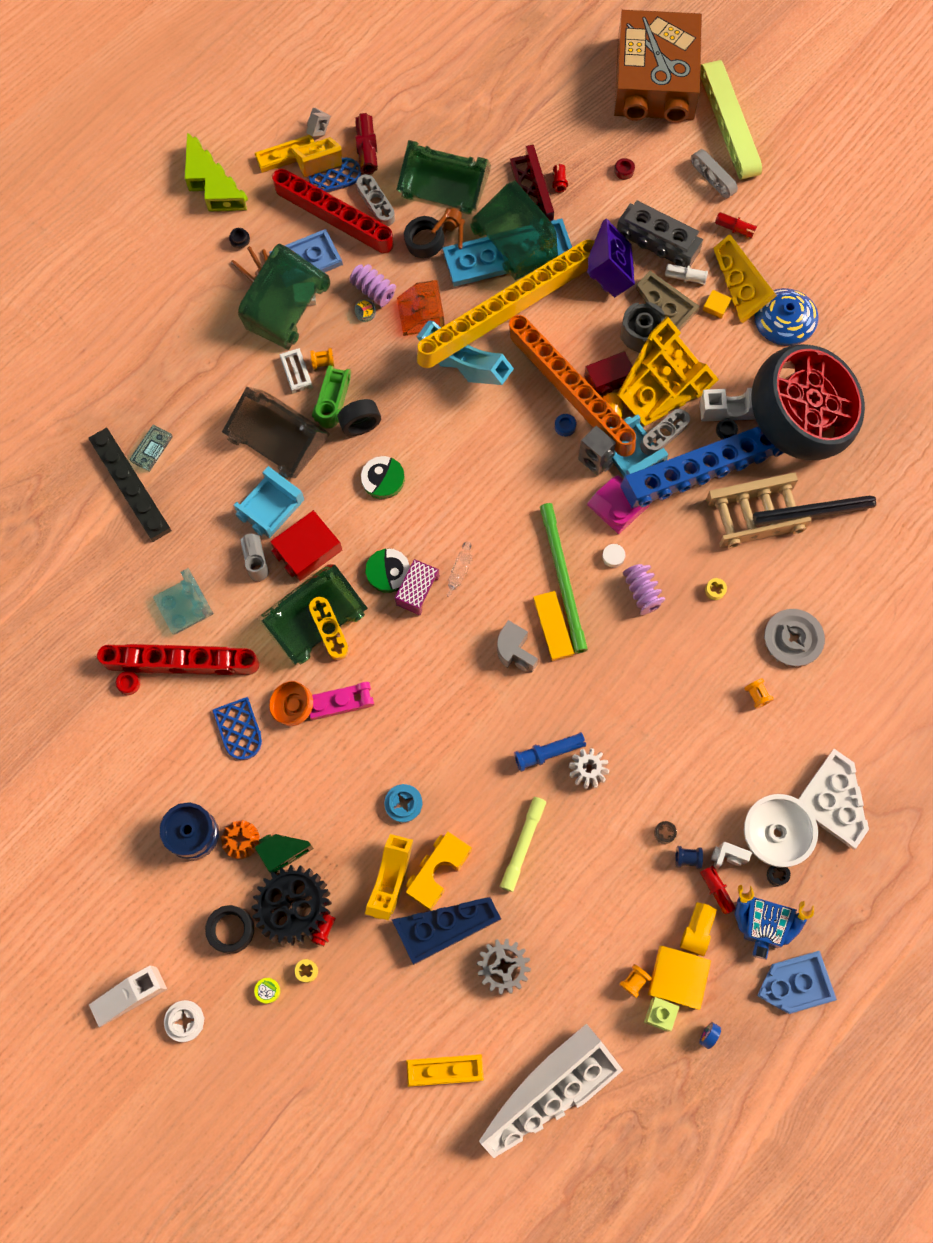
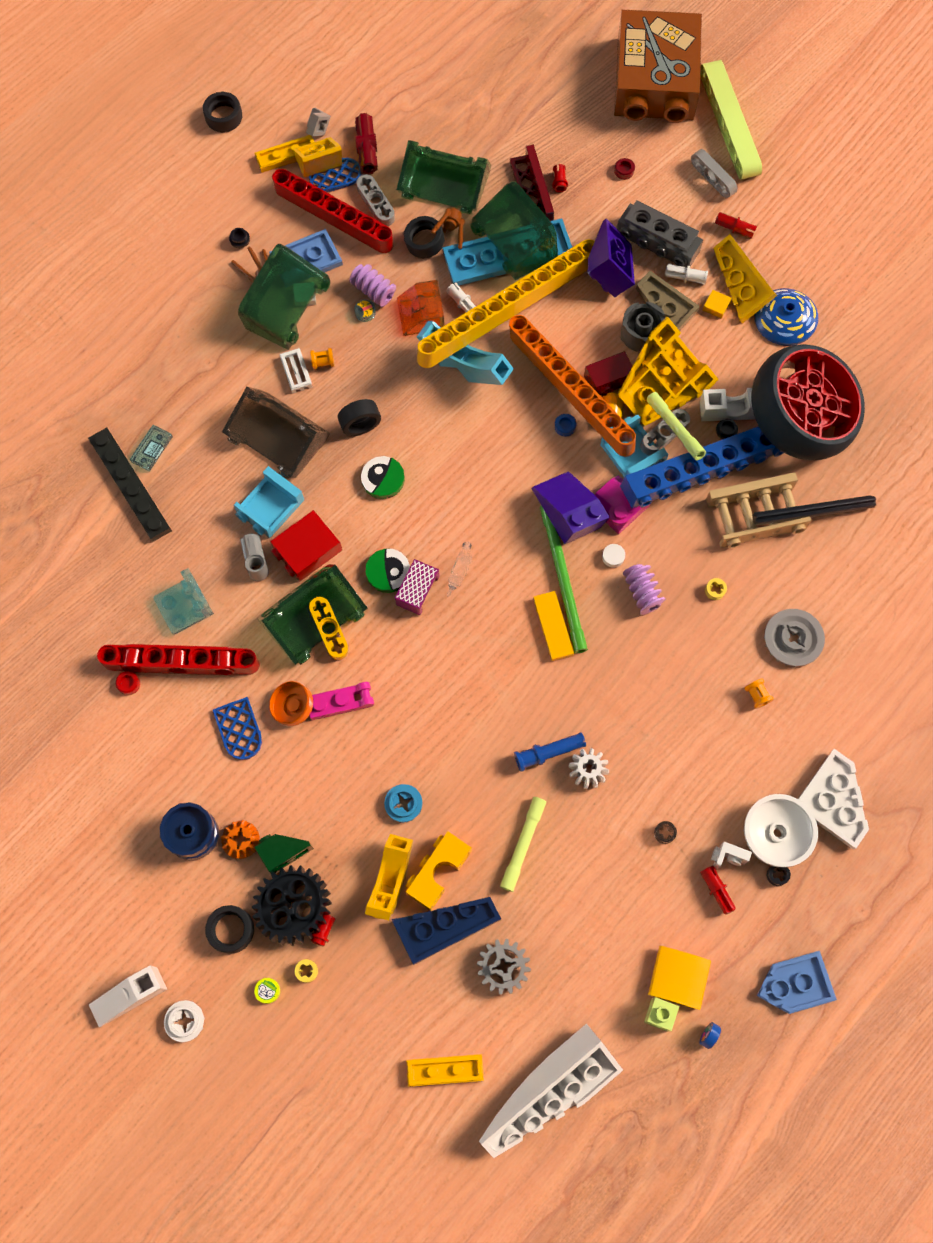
(207, 176): lime slope -> none
(222, 99): none -> black tyre
(331, 397): bright green piece -> none
(463, 301): none -> white axle
(509, 647): light grey brick -> none
(570, 506): none -> dark purple slope
(597, 451): flat silver brick -> none
(635, 981): light orange bush -> none
(689, 442): none -> yellowish green piece
(689, 857): dark blue bush -> none
(696, 935): yellow piece -> none
(768, 922): torso -> none

